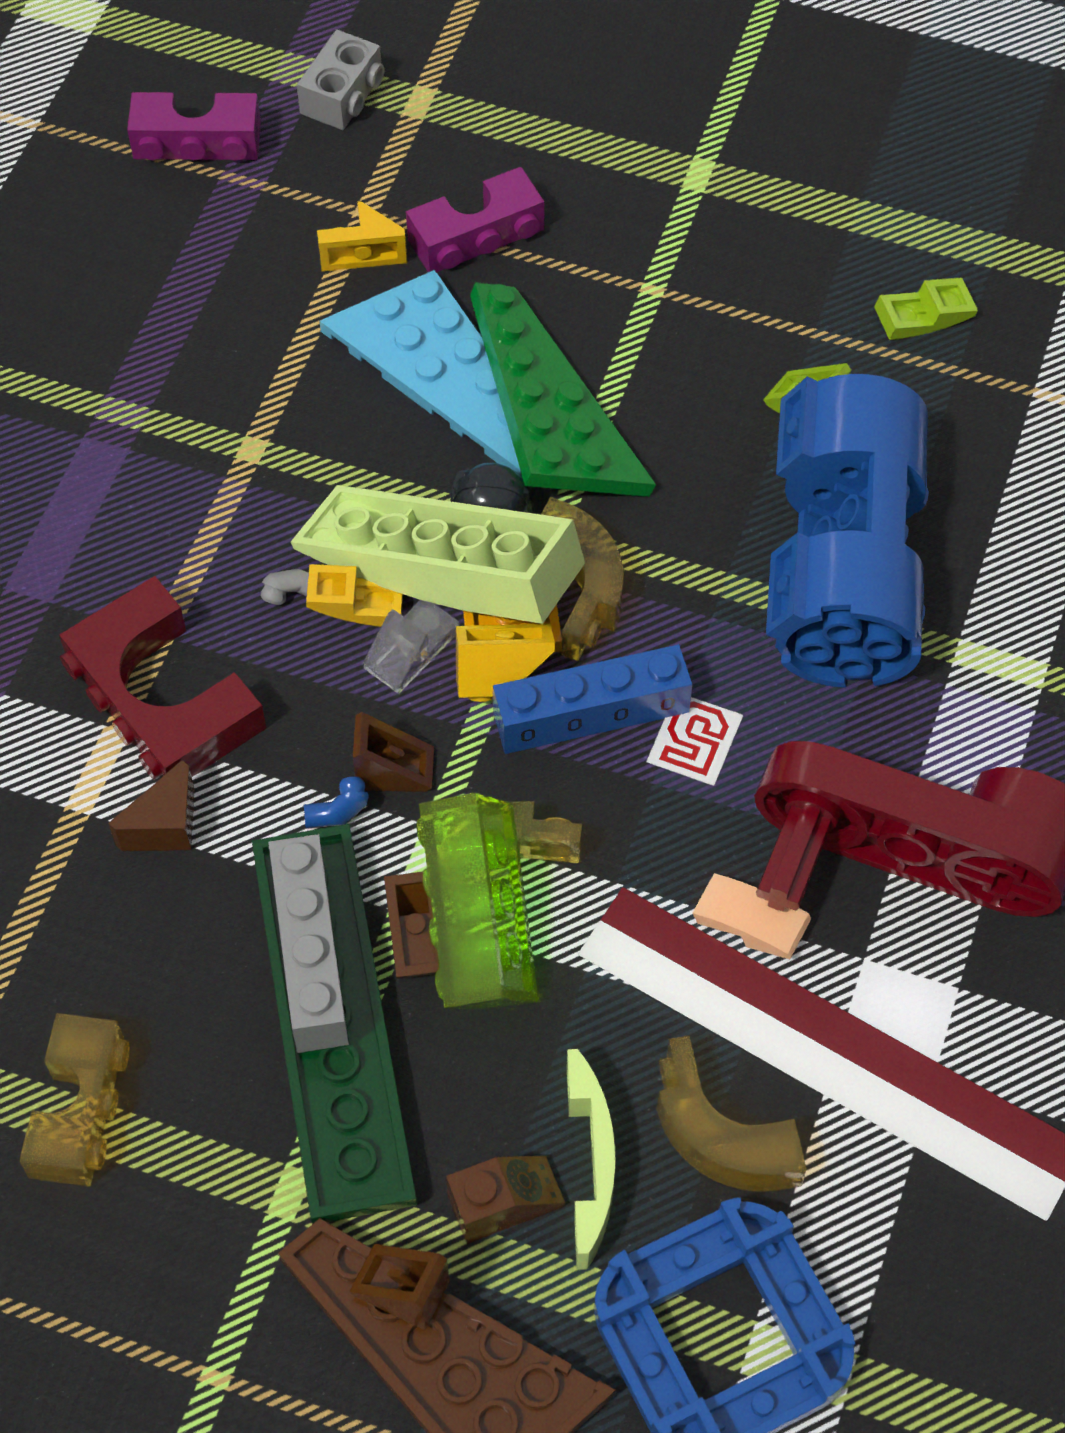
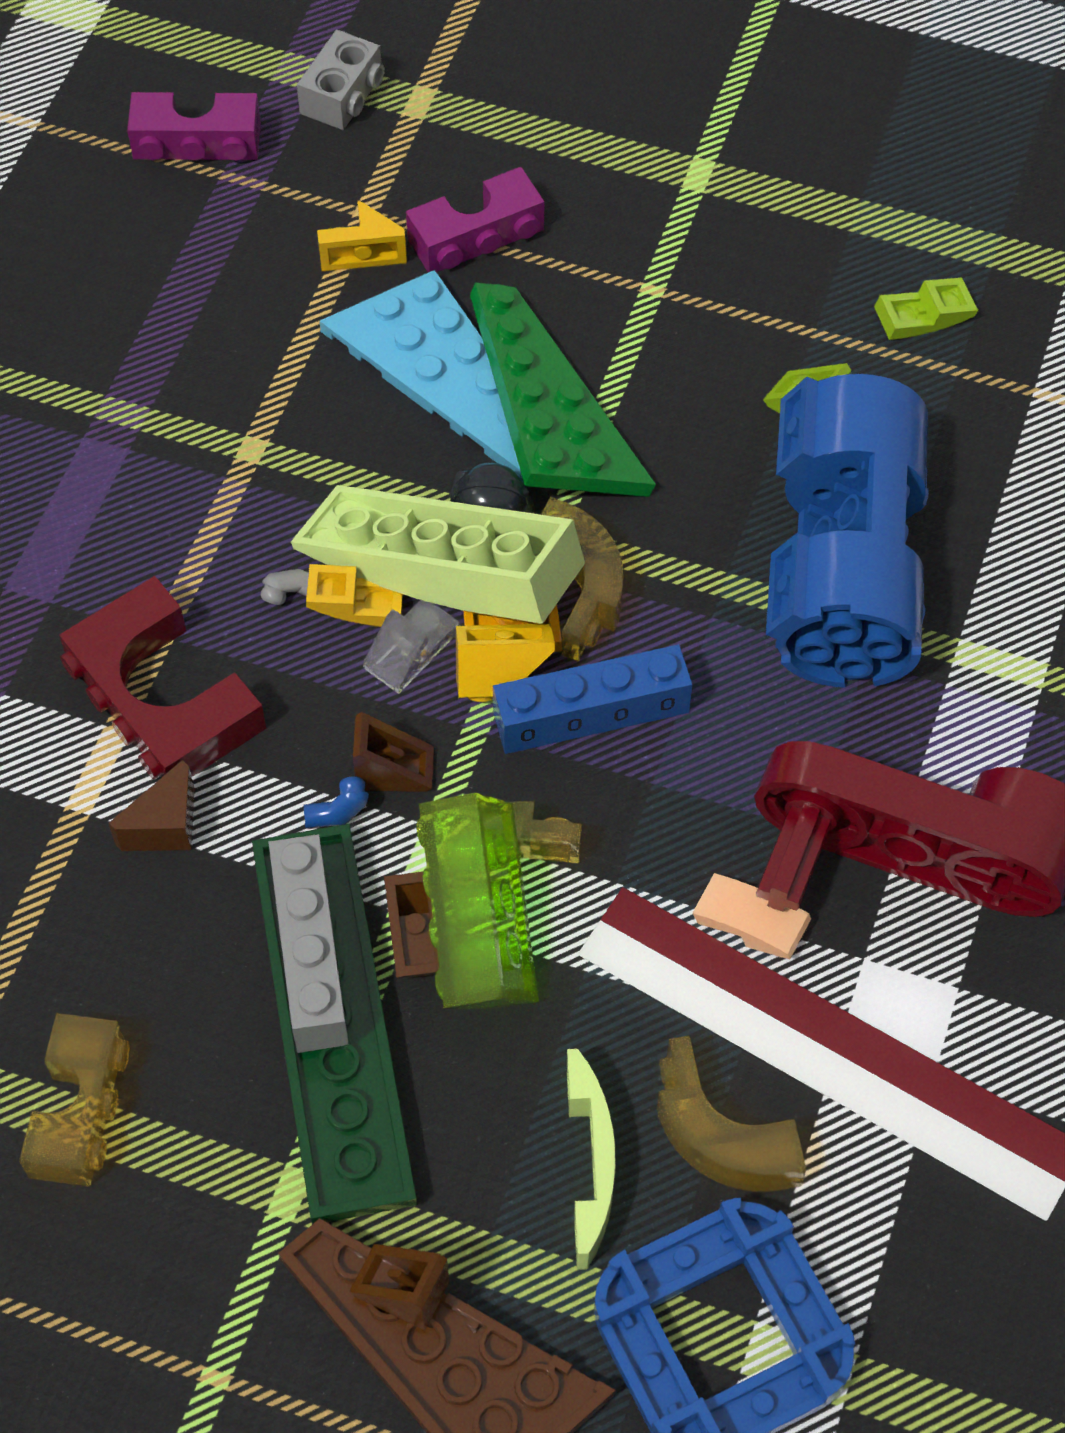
(502, 1194): reddish brown slope -> none
(696, 741): white sticker -> none

